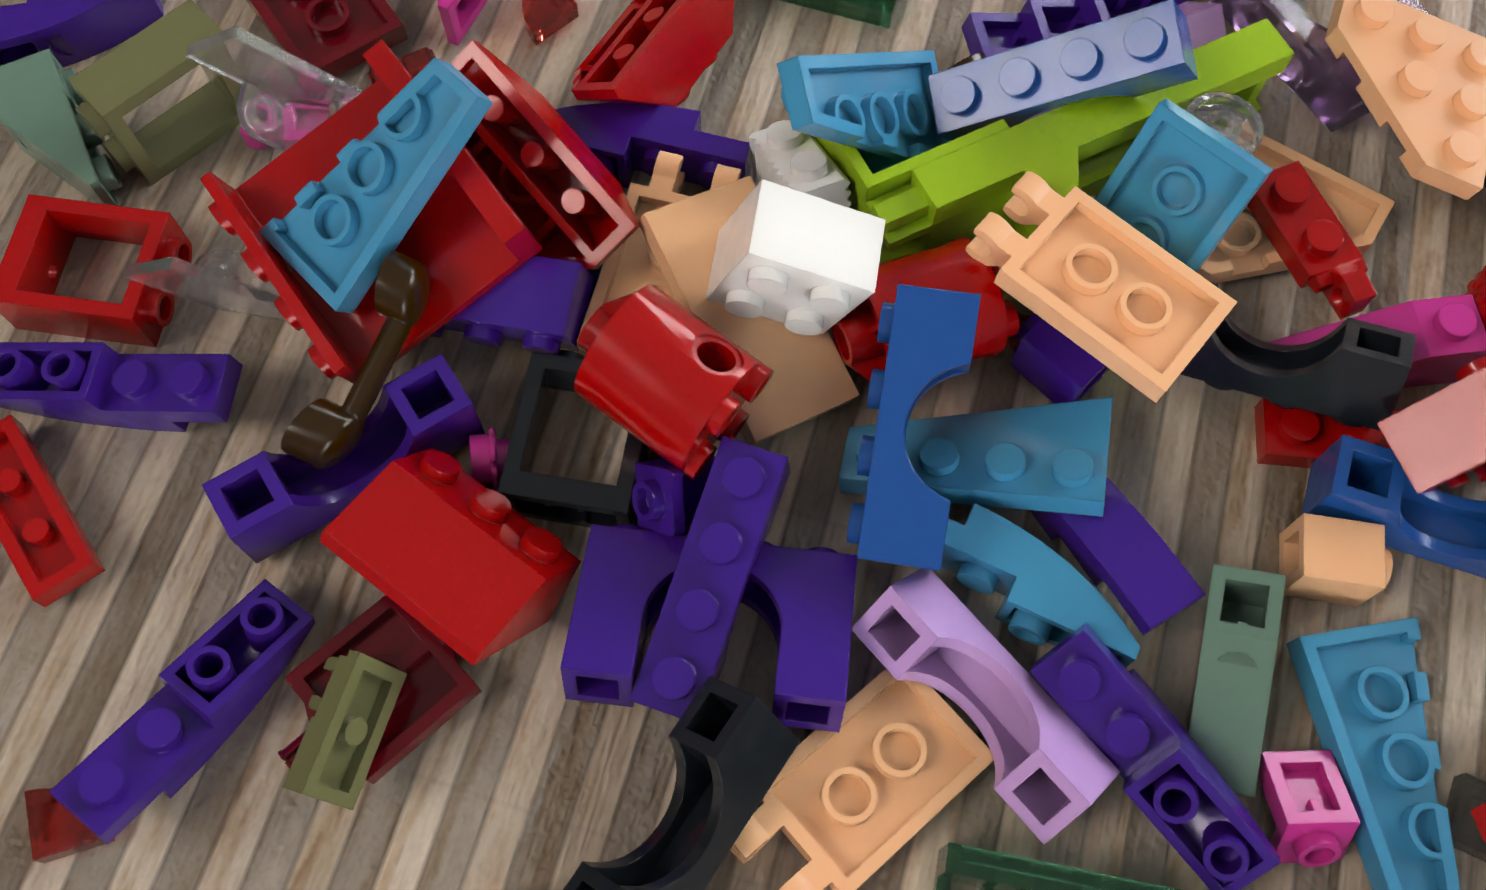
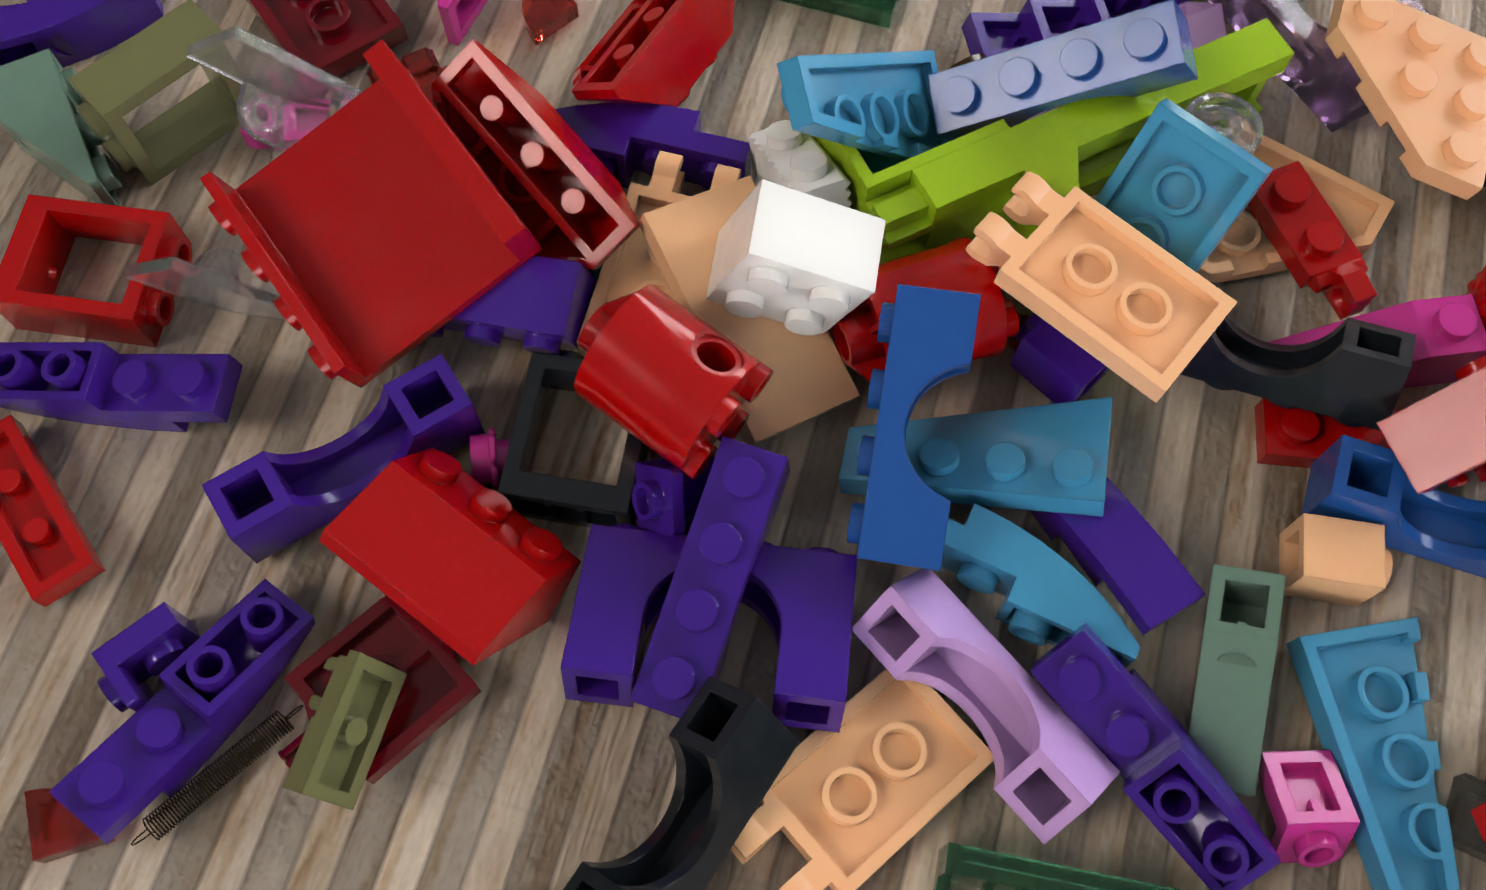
(141, 653): none -> dark purple bracket
(240, 754): none -> dark brown piece
(329, 432): dark brown piece -> none
(379, 187): dark azure wing -> none

